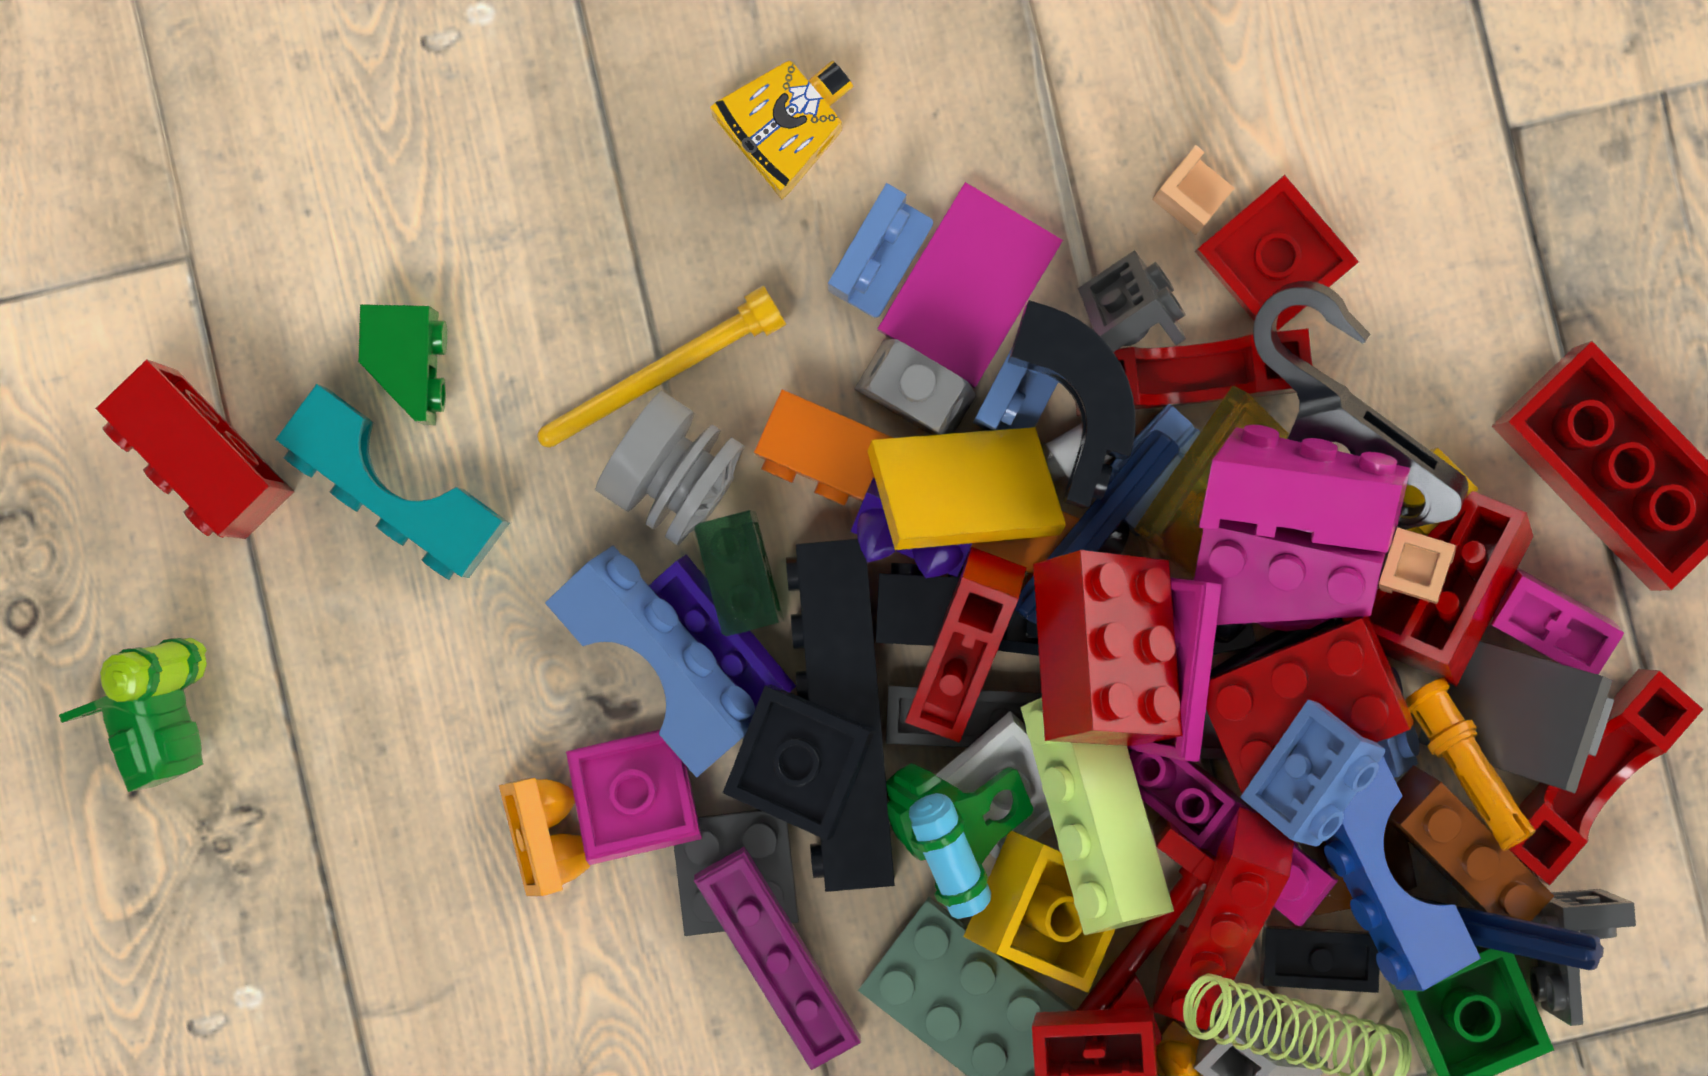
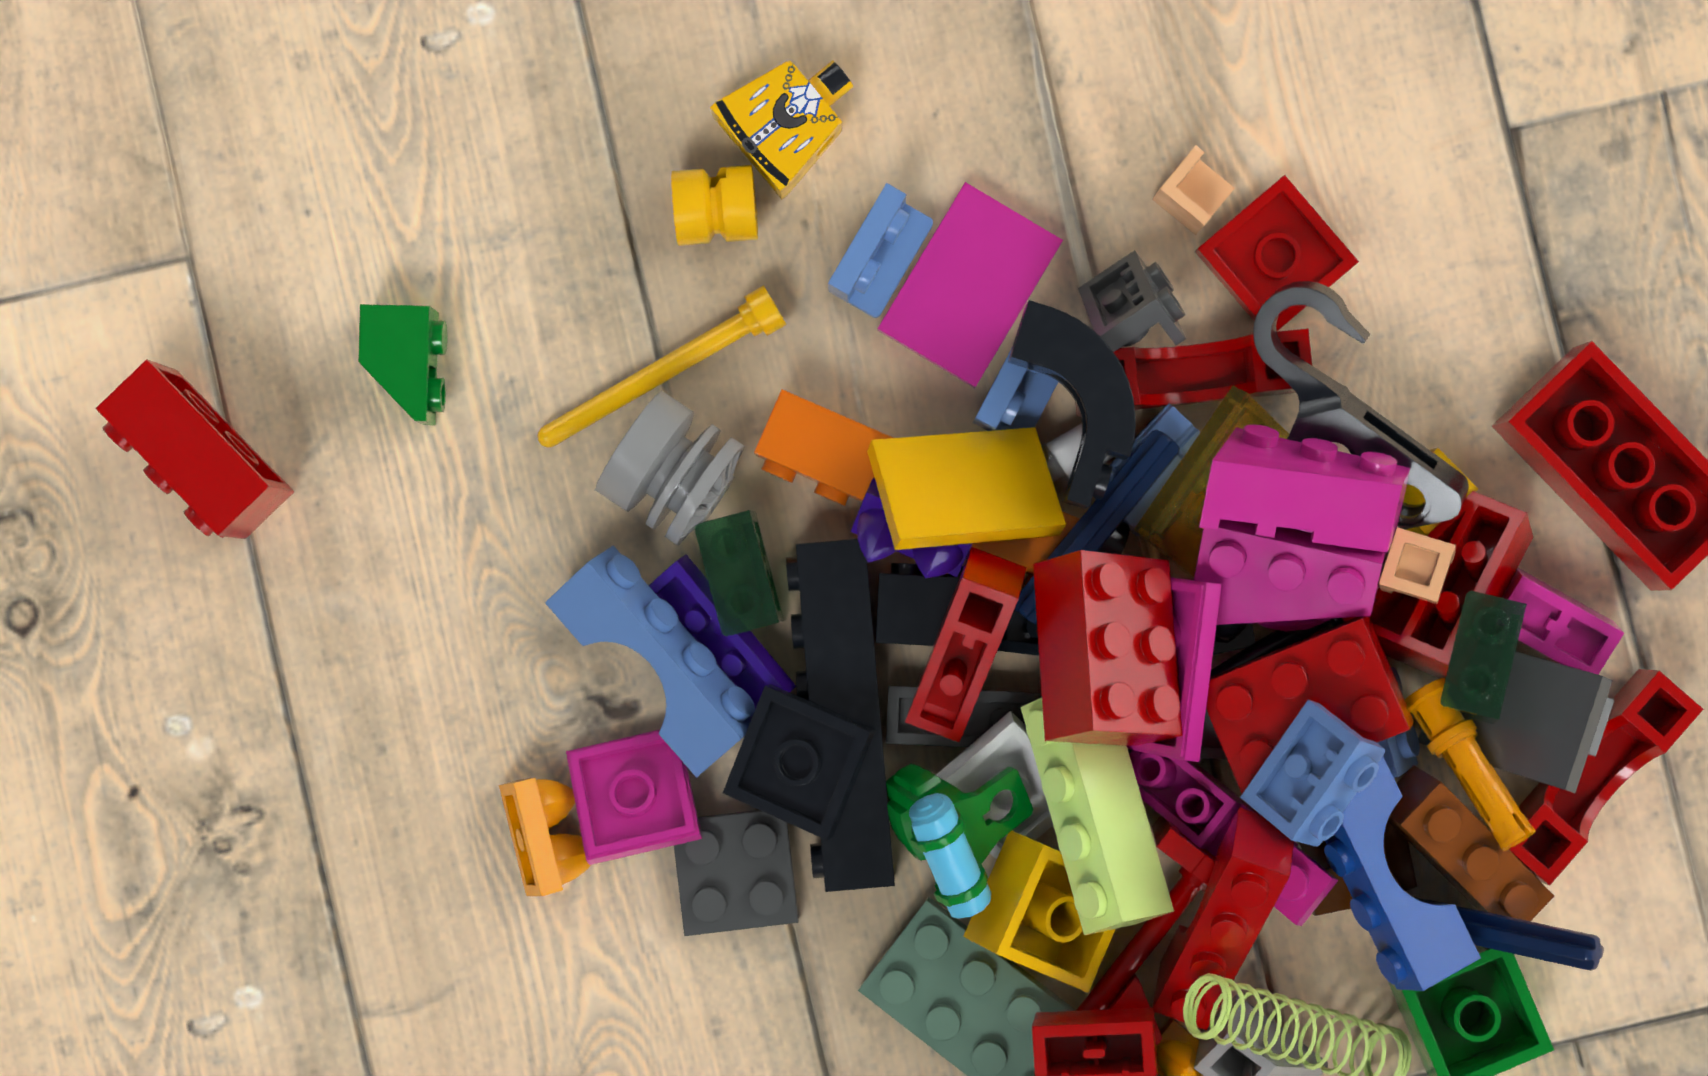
(149, 711): green piece -> none
(335, 441): teal arch -> none
(714, 205): none -> yellow wheel
(777, 958): magenta tile -> none
(916, 388): light grey torso -> none
(1318, 959): black plate -> none
(1482, 656): none -> clear green bracket
(1583, 911): dark grey bracket -> none

